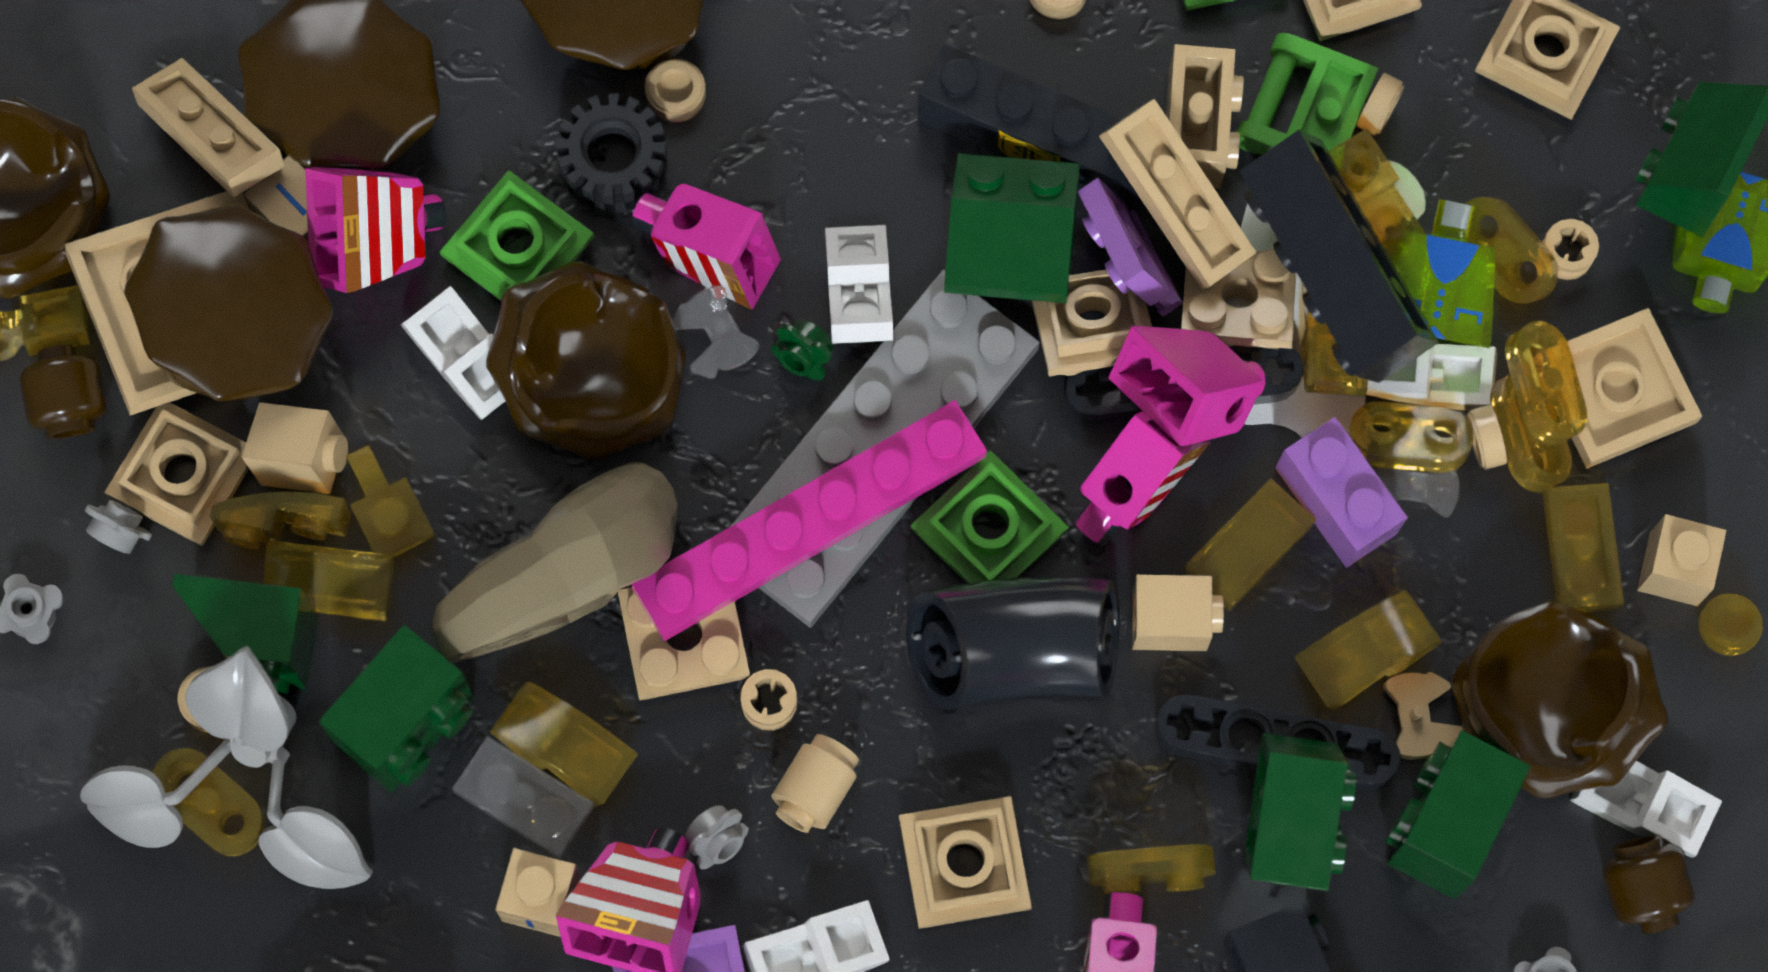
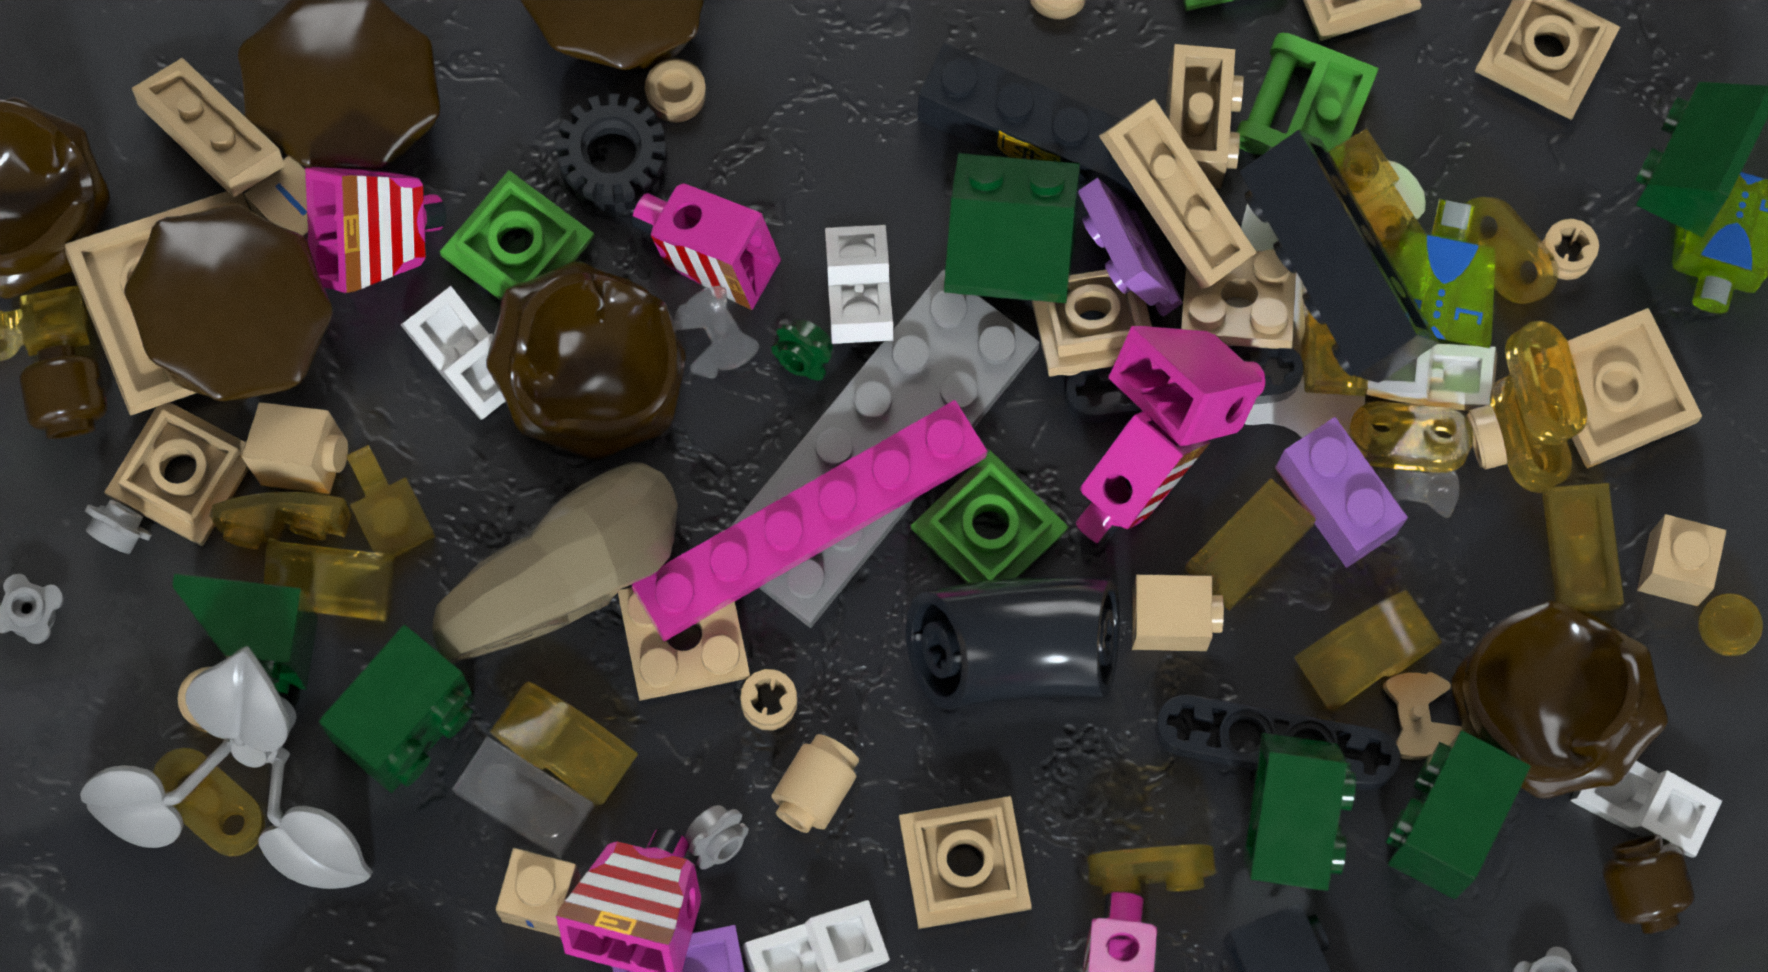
(1380, 104): tan tile -> none

